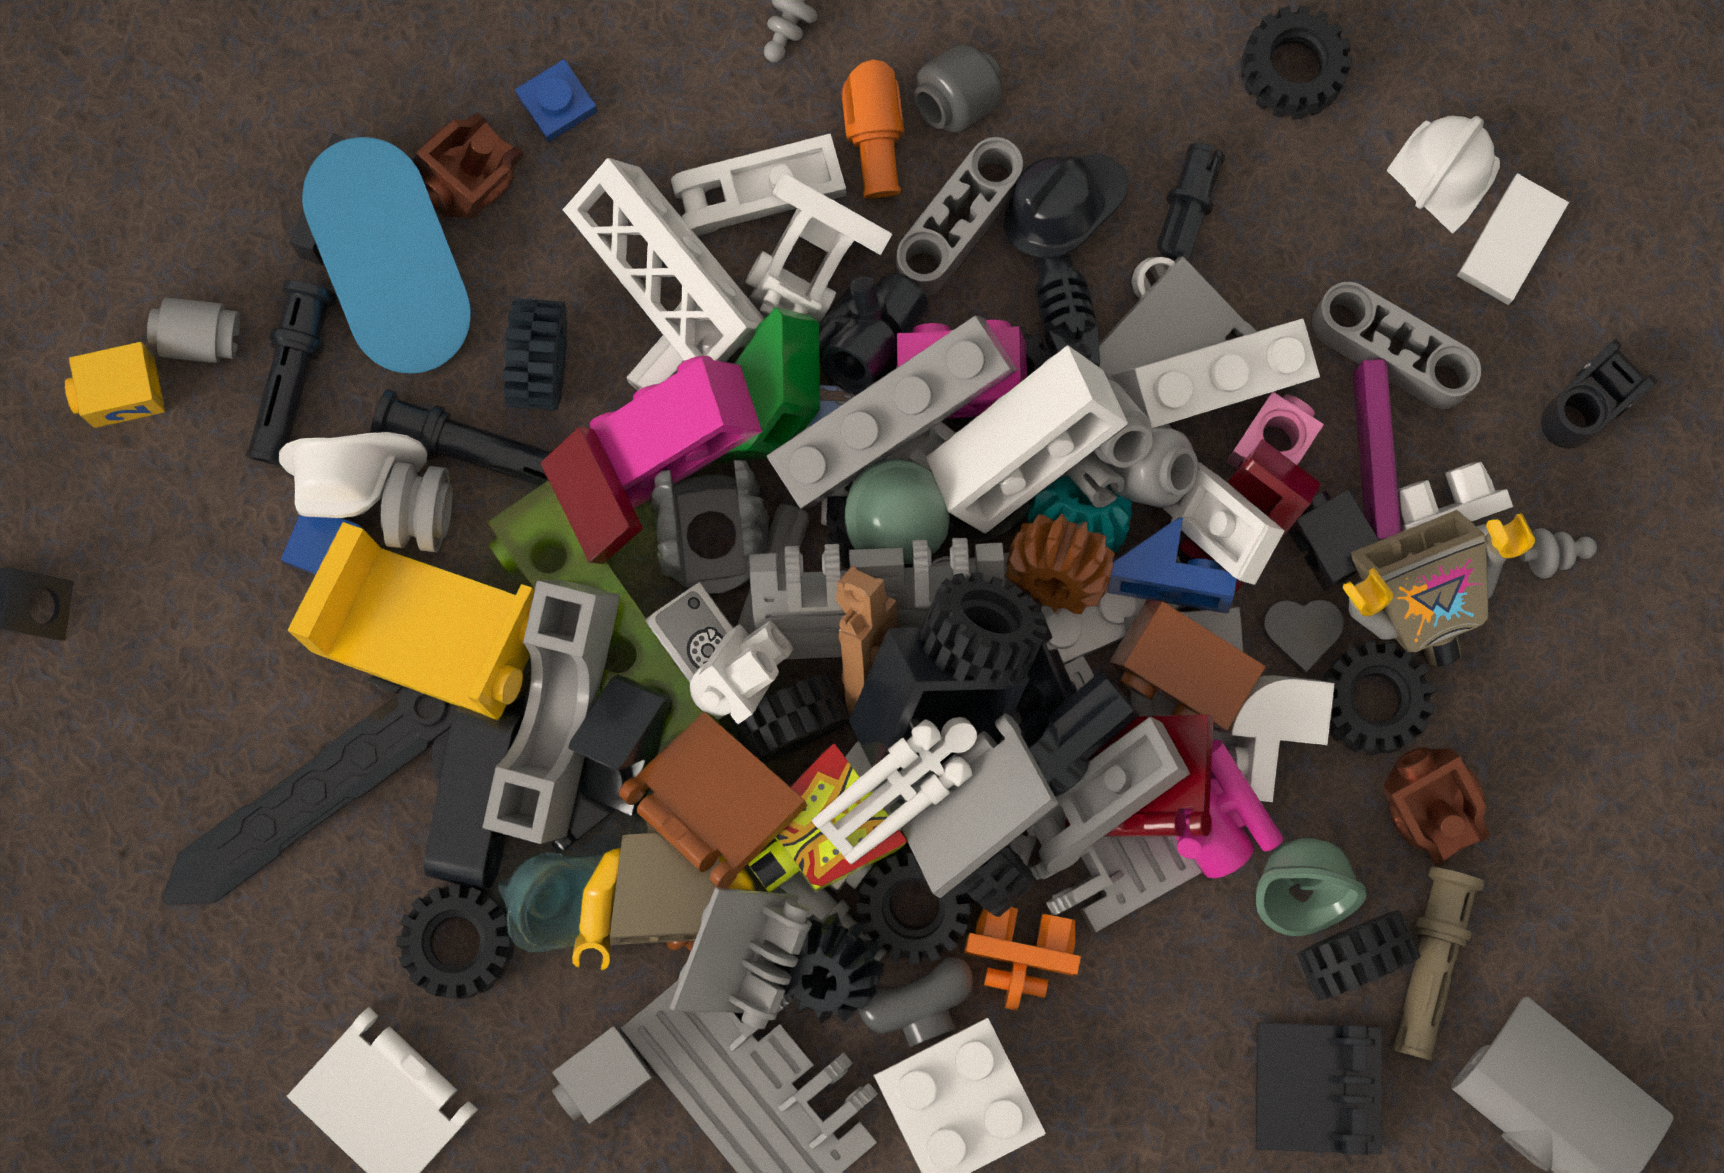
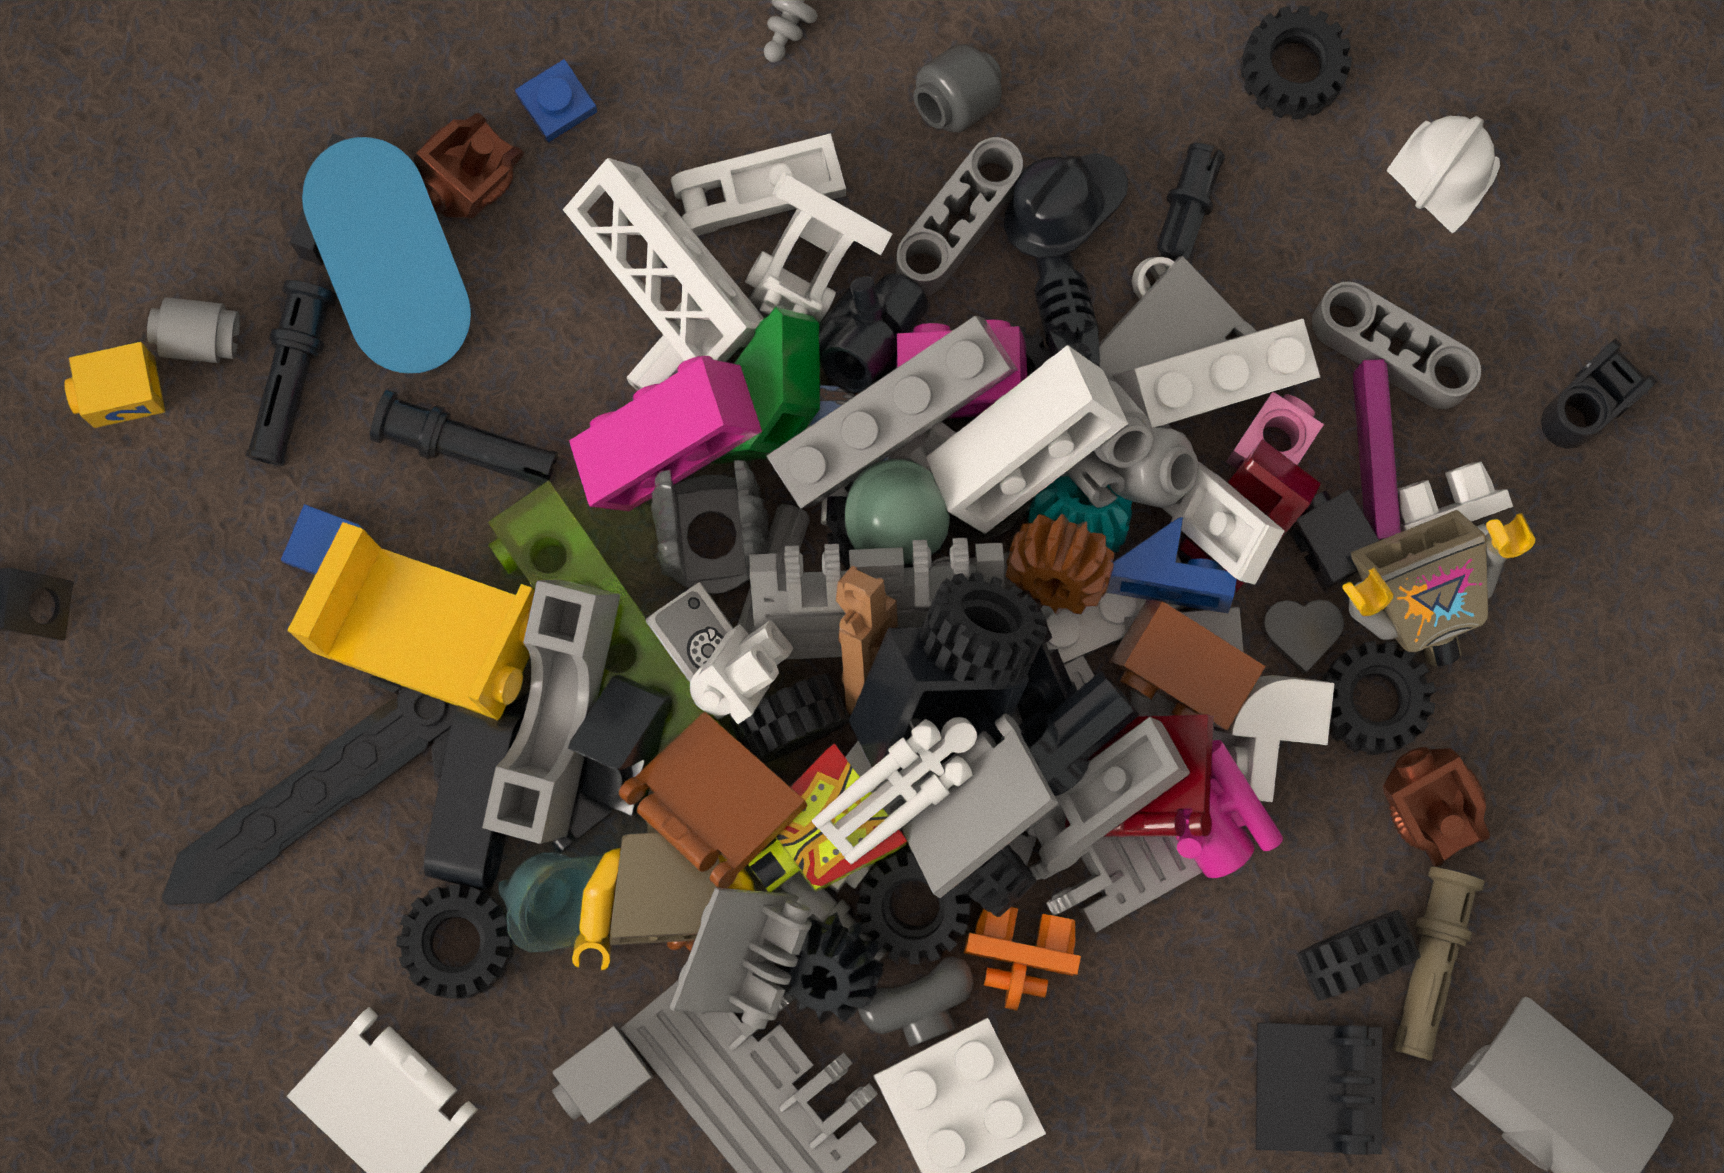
(347, 472): white piece -> none
(416, 507): light grey wheel -> none
(535, 354): black bush -> none
(591, 495): dark red tile -> none
(874, 124): orange arm -> none
(1316, 867): sand green helmet -> none
(1512, 239): white tile -> none
(1556, 552): light grey hair -> none

